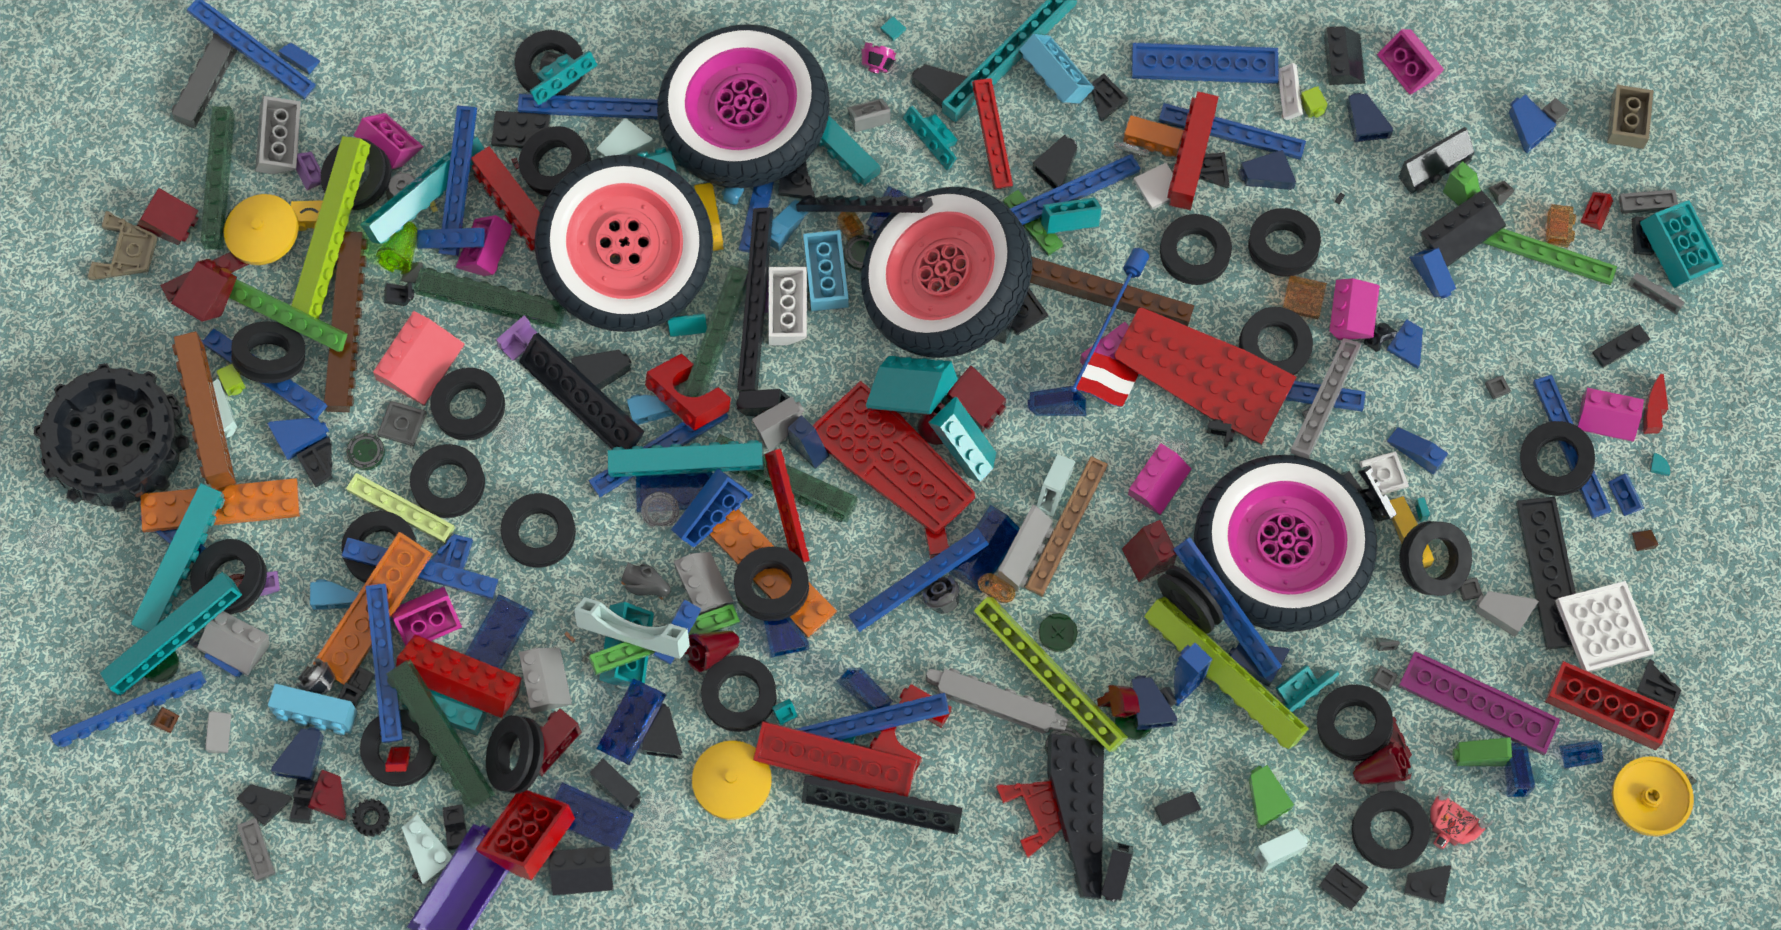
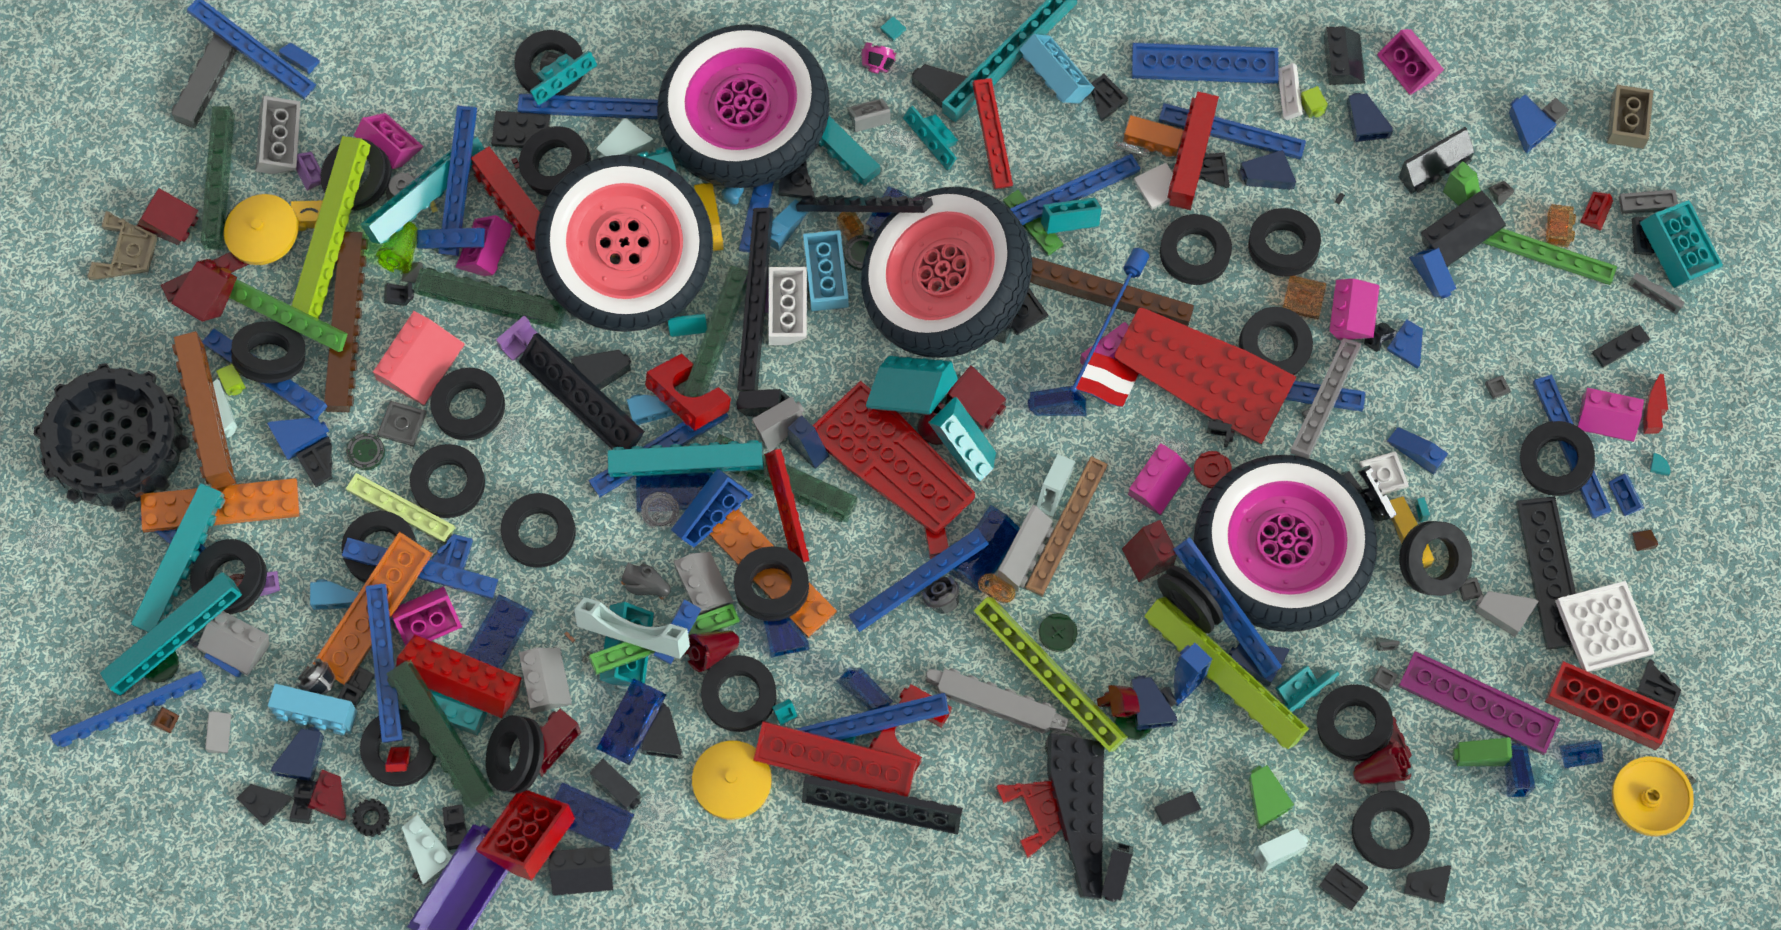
(256, 850): flat silver plate -> none
(1056, 162): black slope -> none
(1211, 468): none -> red tile
(1453, 822): coral torso -> none

